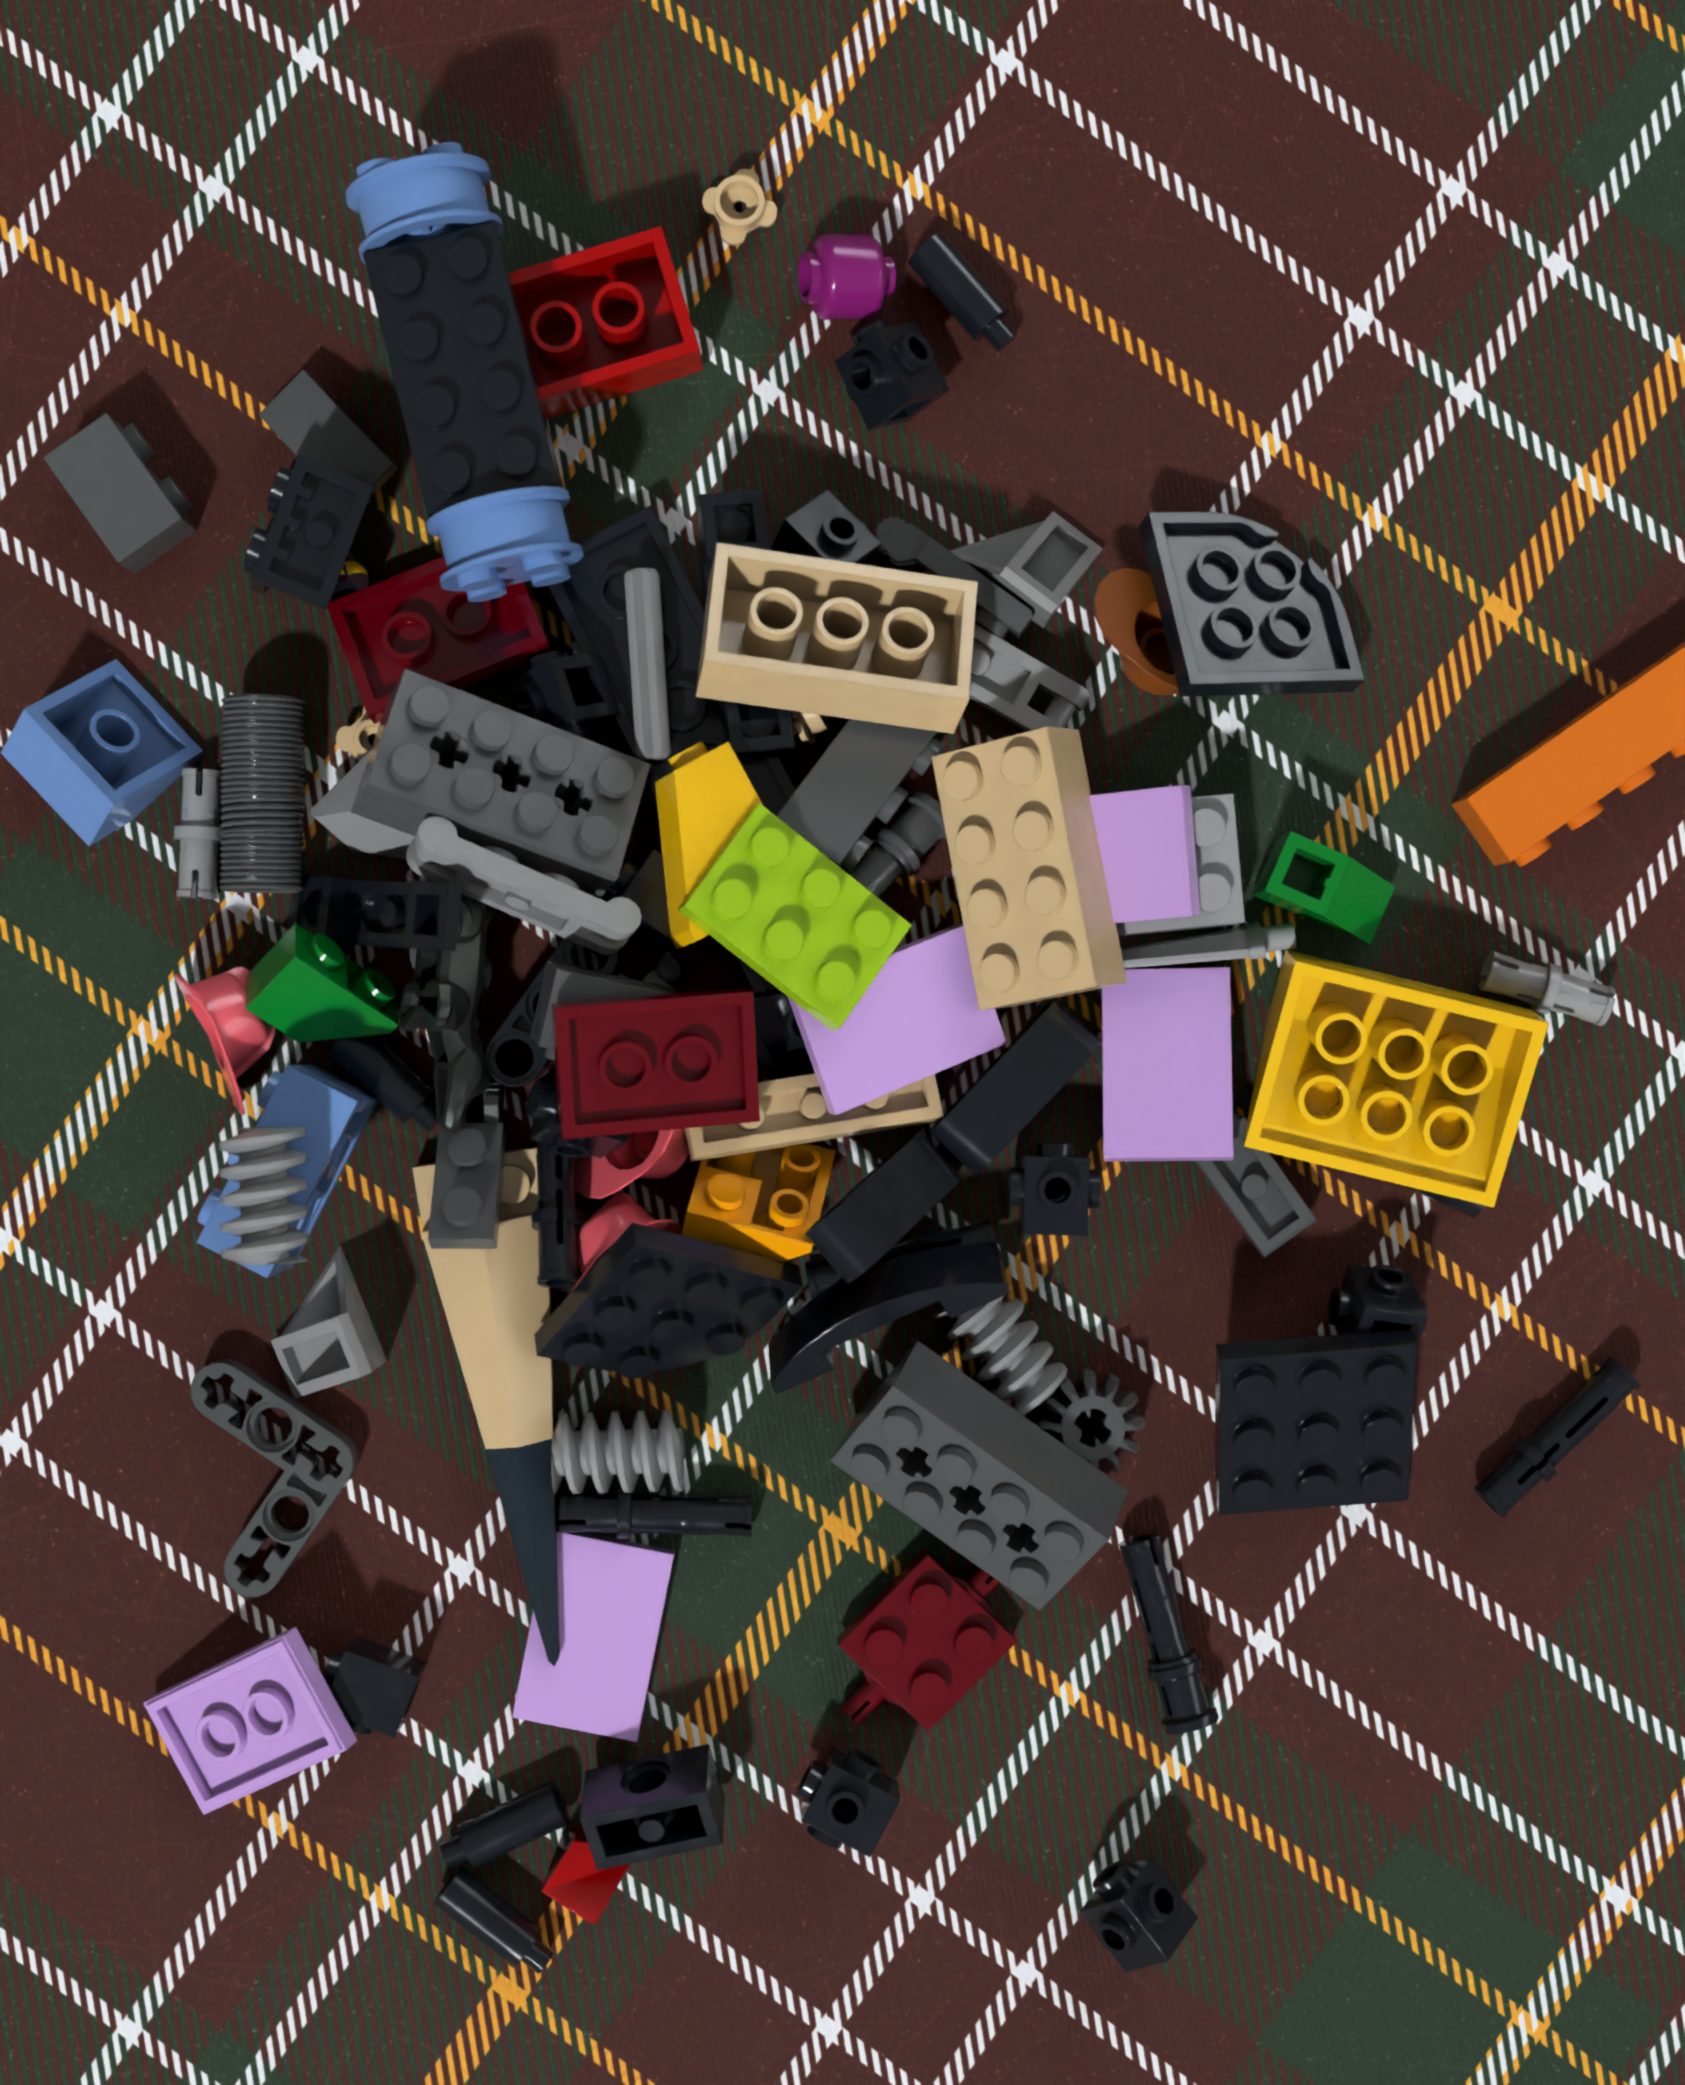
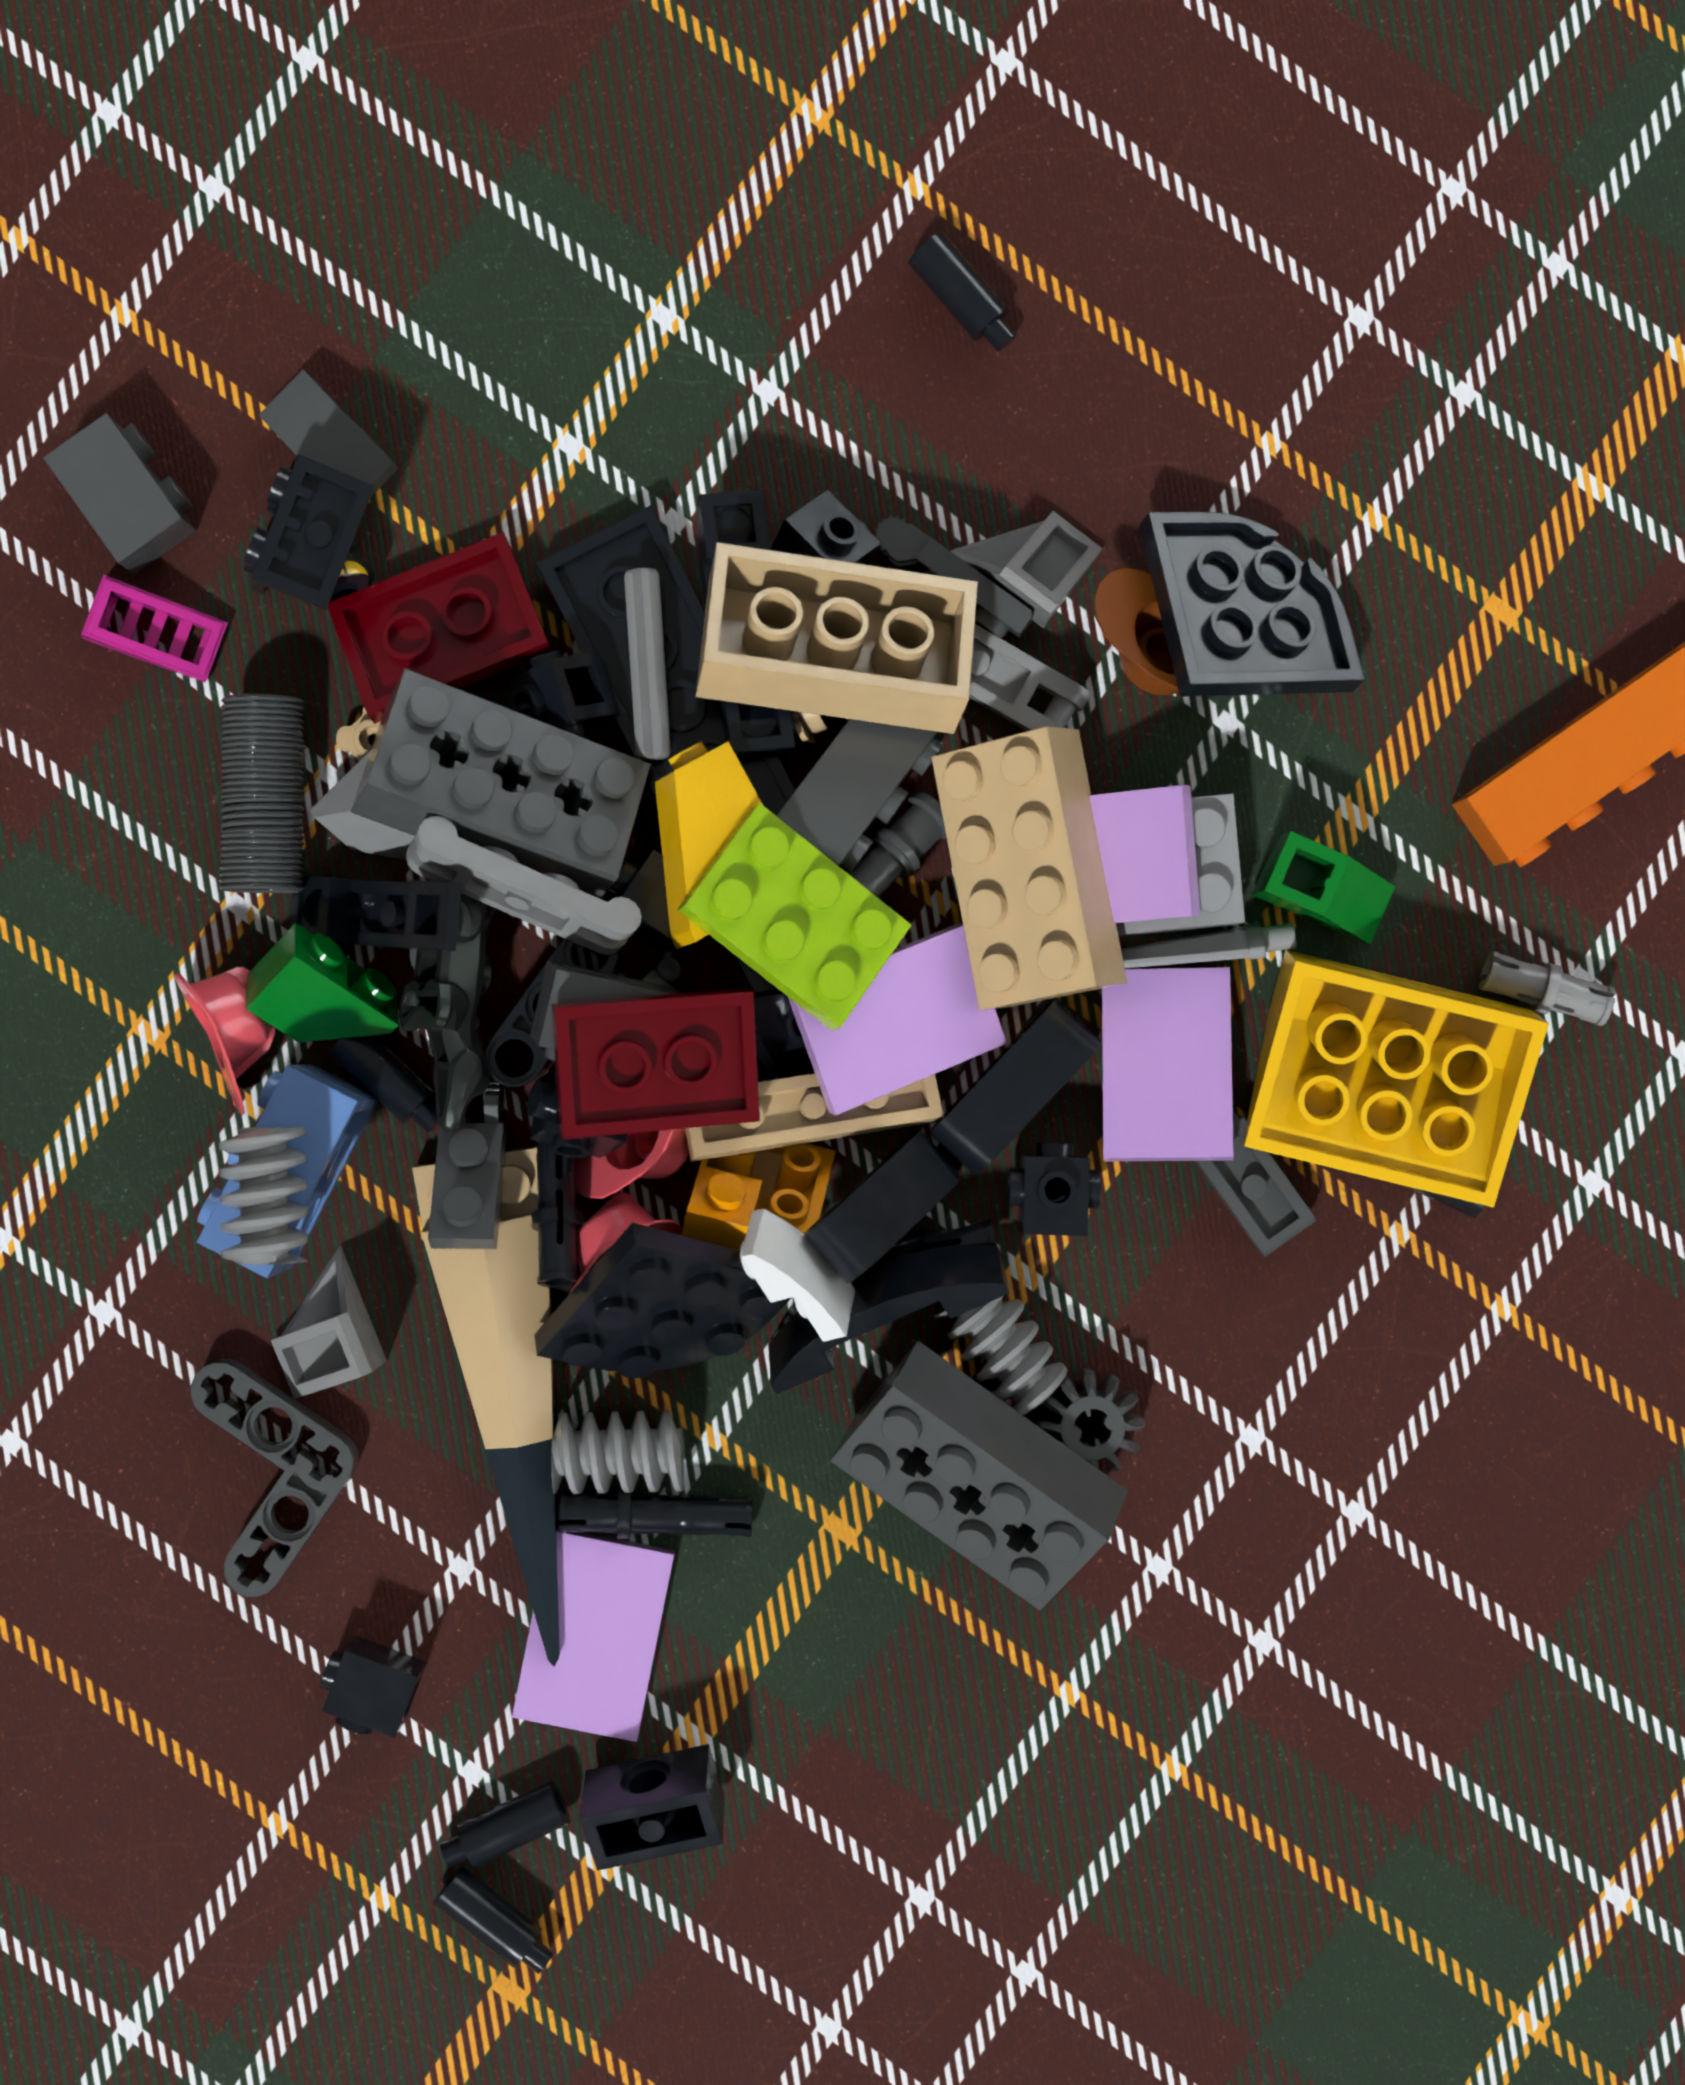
(99, 750): medium blue slope -> none
(103, 607): none -> dark pink slope
(199, 833): light grey pin -> none
(250, 1721): lavender tile -> none
(463, 371): black brick -> none
(577, 1883): red slope -> none
(606, 322): red brick -> none
(742, 188): tan plate -> none
(791, 1266): none -> white slope
(845, 276): magenta head -> none
(847, 1800): black brick -> none
(891, 373): black brick -> none
(924, 1641): dark red plate -> none
(1138, 1913): black brick -> none
(1173, 1662): black pin -> none
(1314, 1421): black plate -> none
(1377, 1301): black brick -> none
(1556, 1437): black pin -> none

